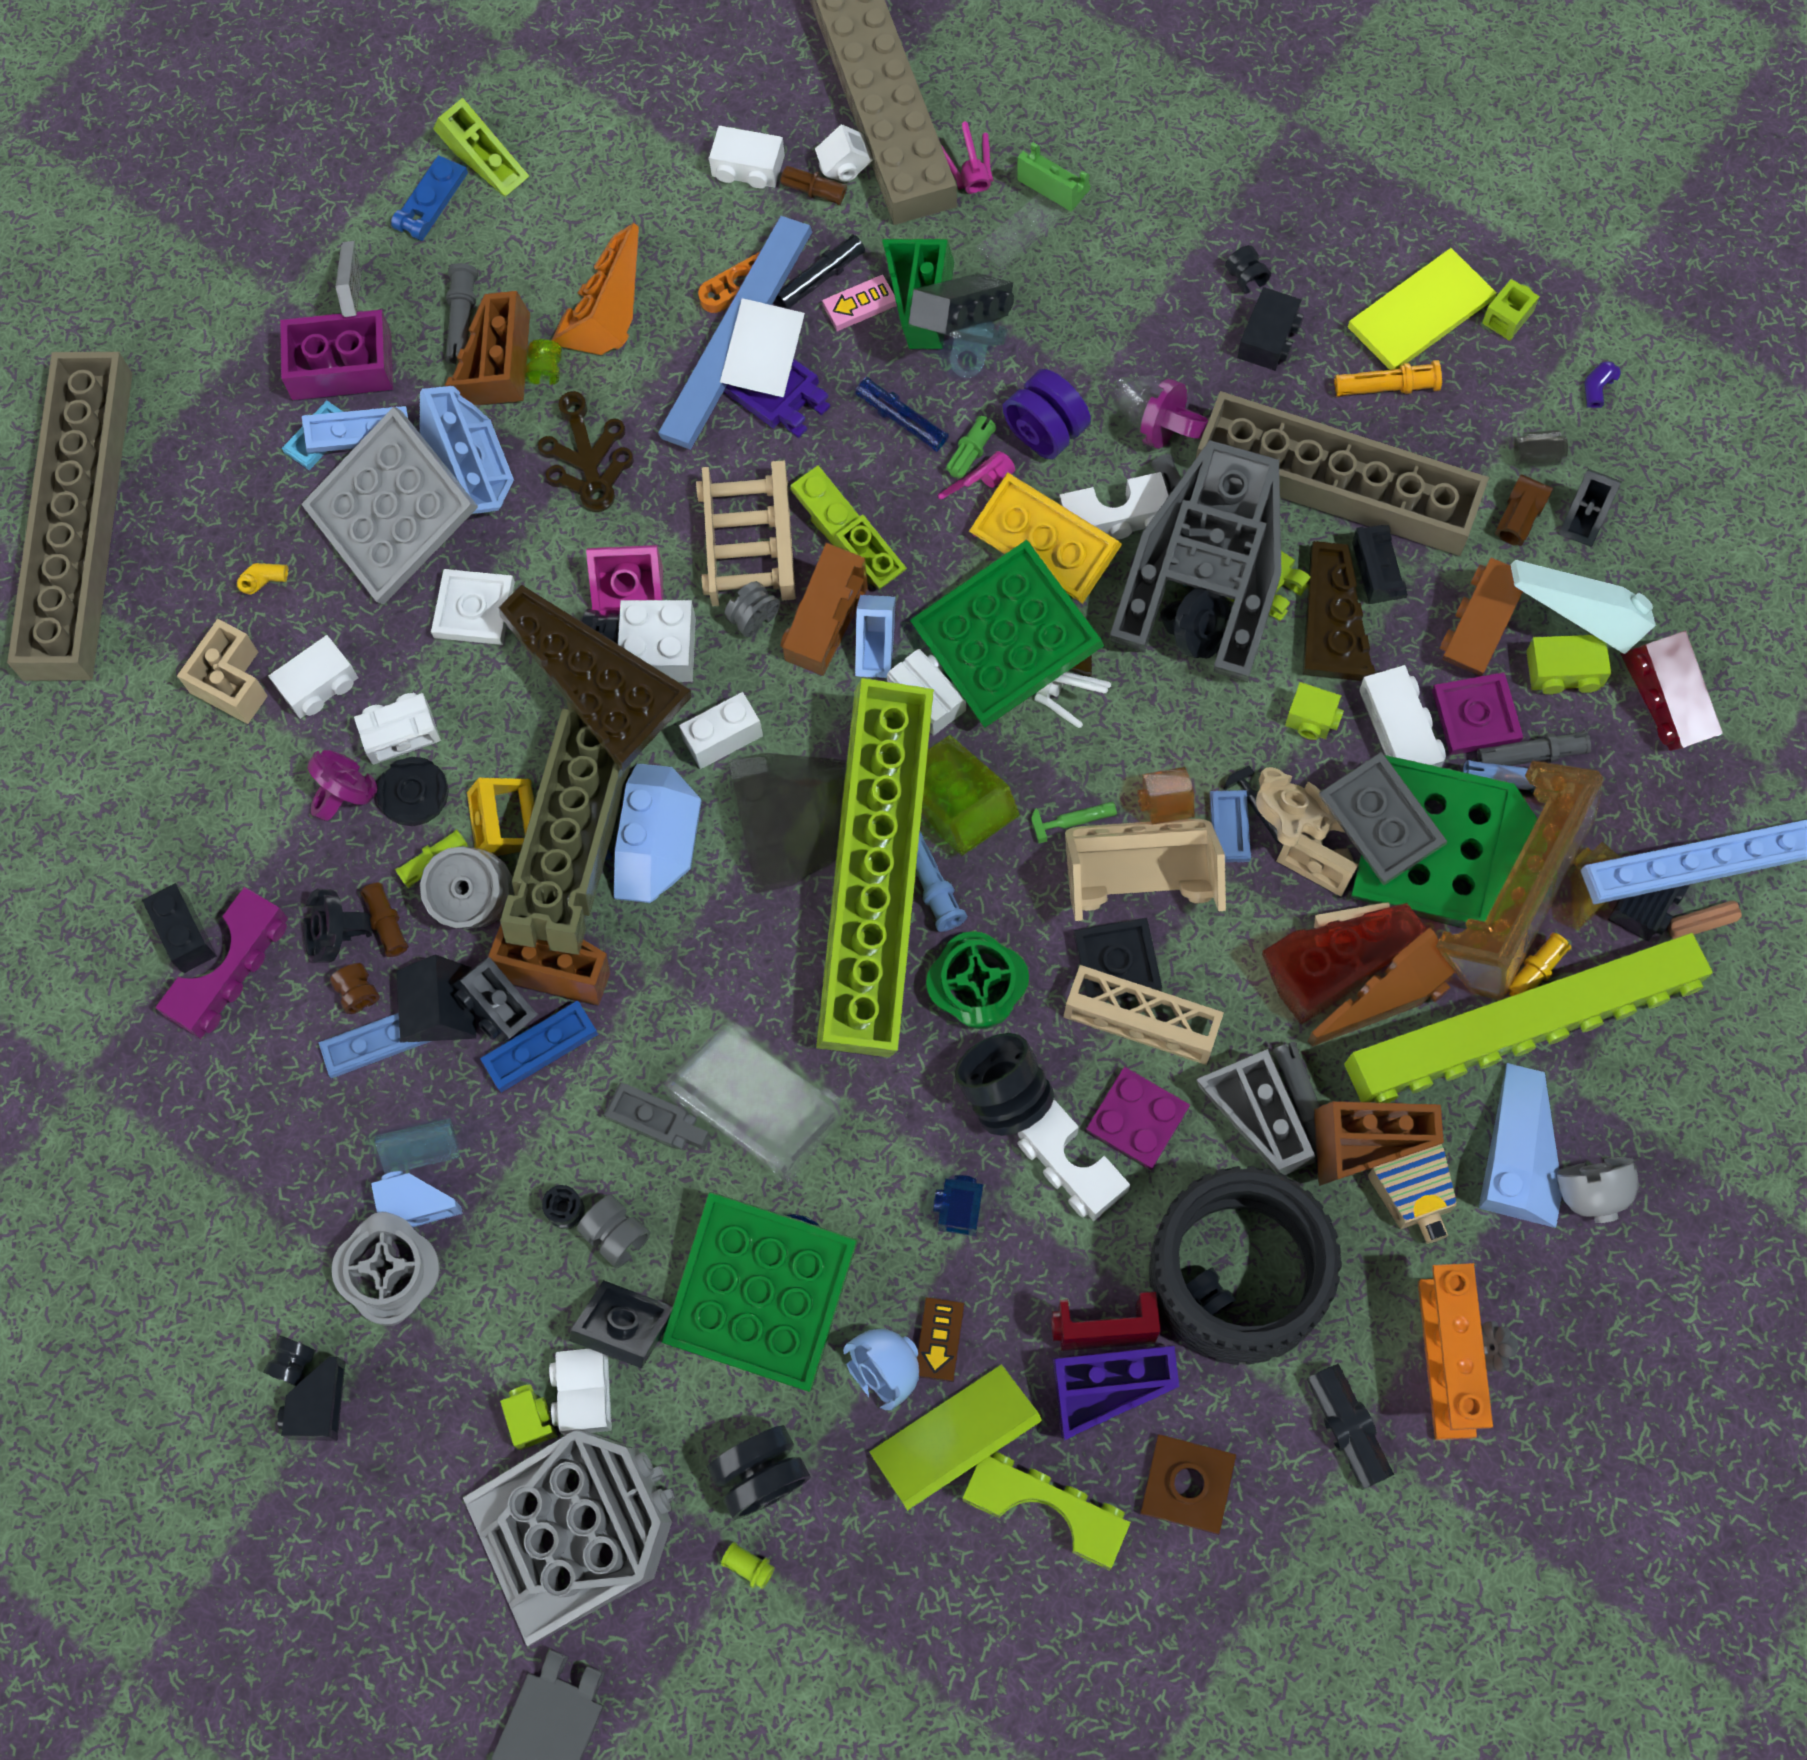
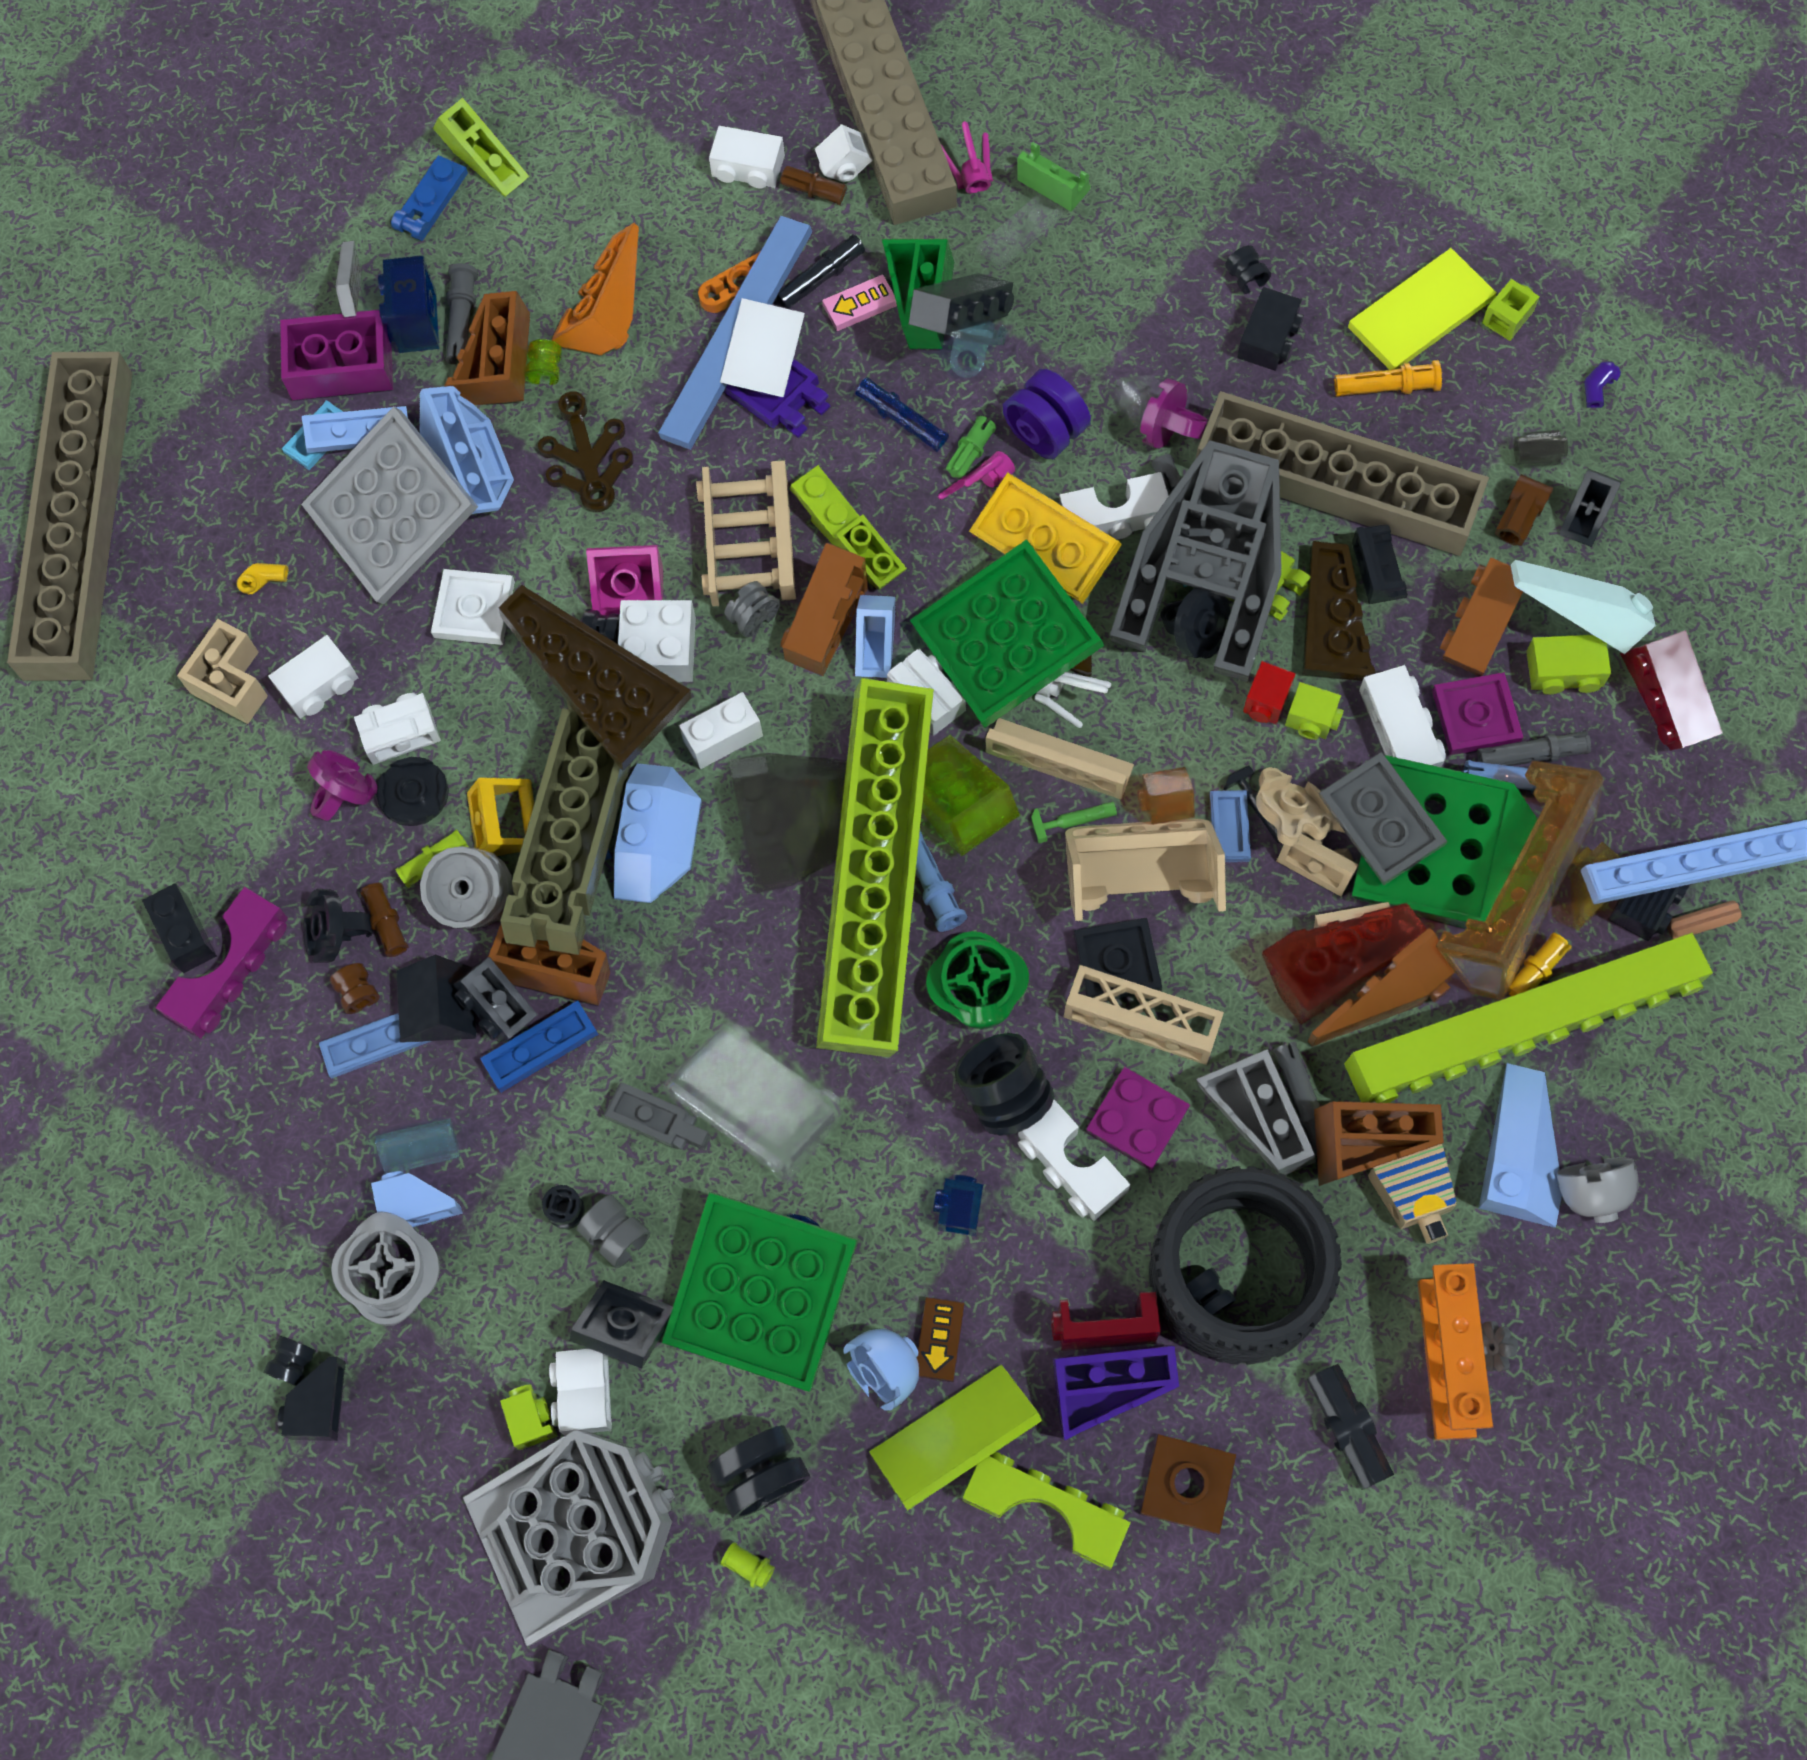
(409, 304): none -> clear blue brick
(1059, 758): none -> tan fence
(1268, 693): none -> red brick

